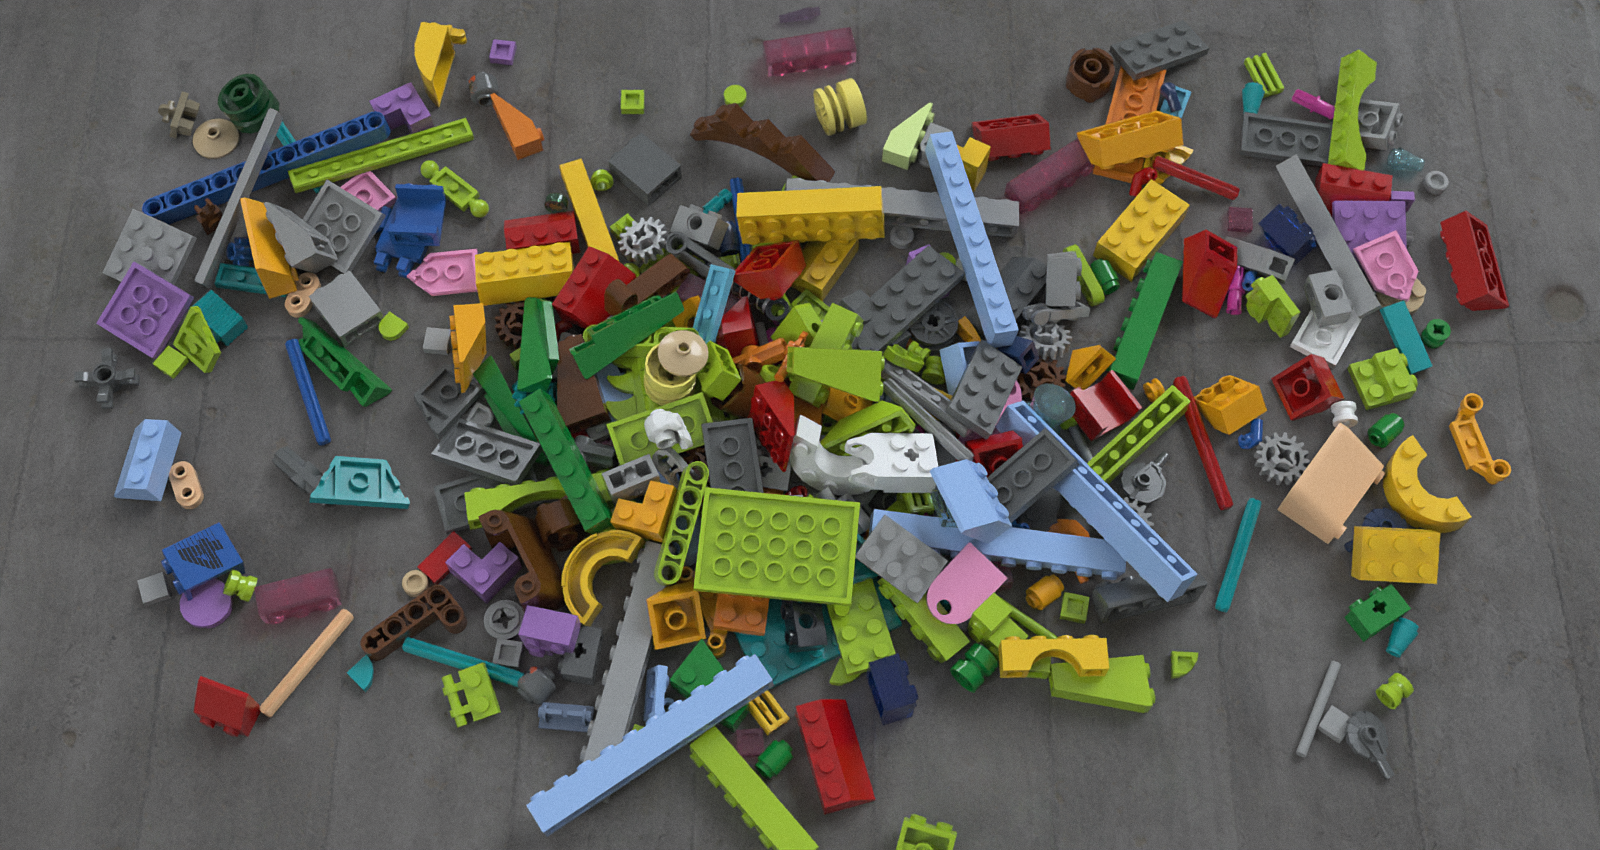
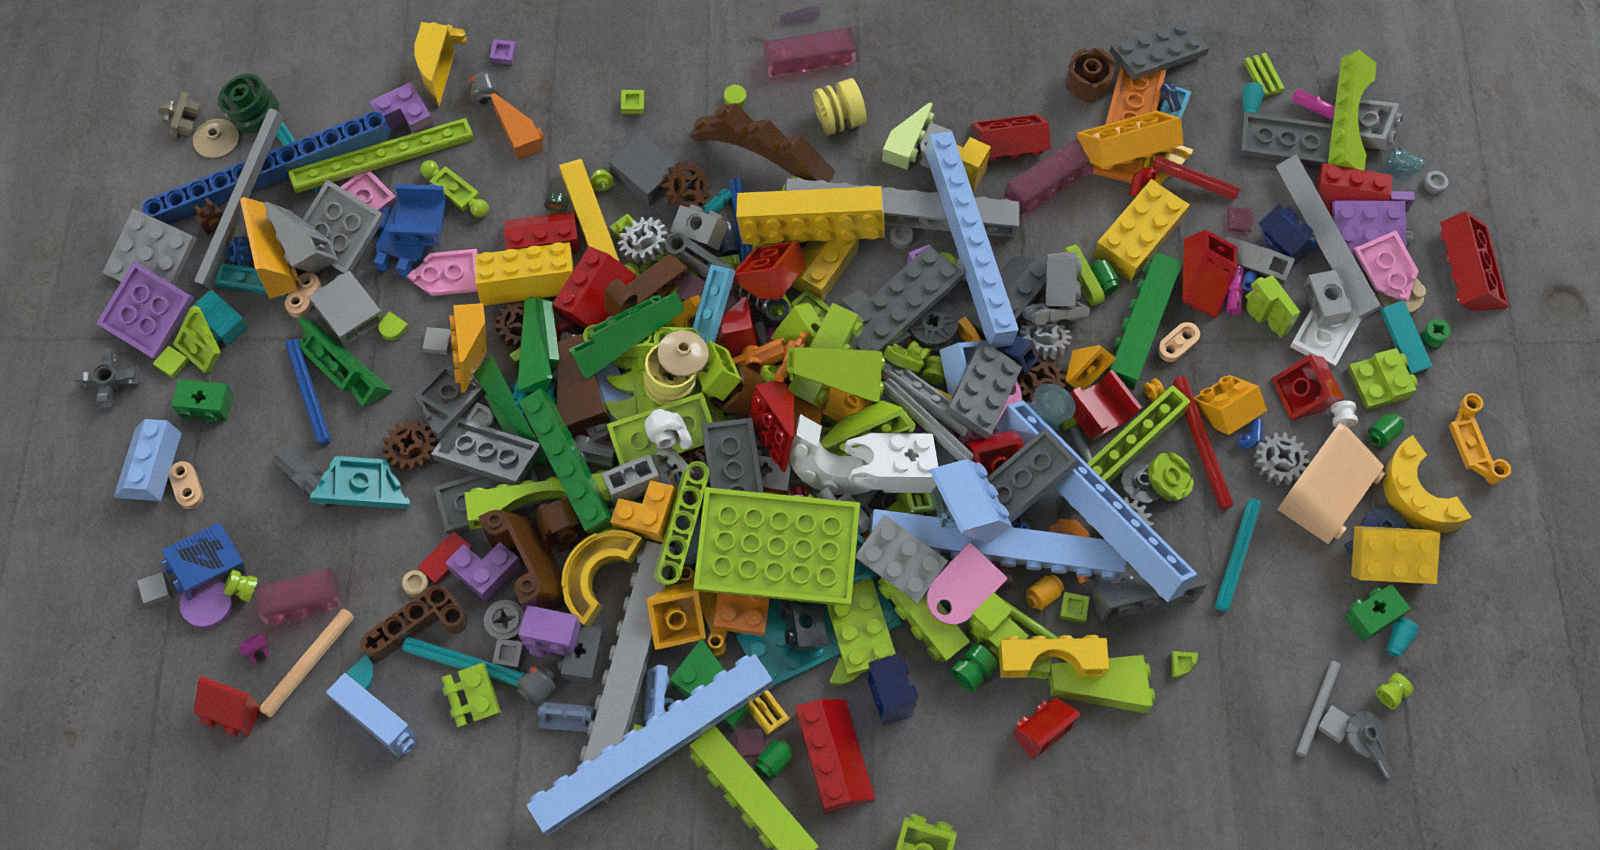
(202, 400): none -> green brick
(253, 644): none -> magenta tile
(373, 715): none -> light blue slope
(403, 438): none -> reddish brown gear
(677, 181): none -> reddish brown gear
(1045, 727): none -> red slope
(1170, 476): none -> lime tile
(1178, 344): none -> light nougat plate

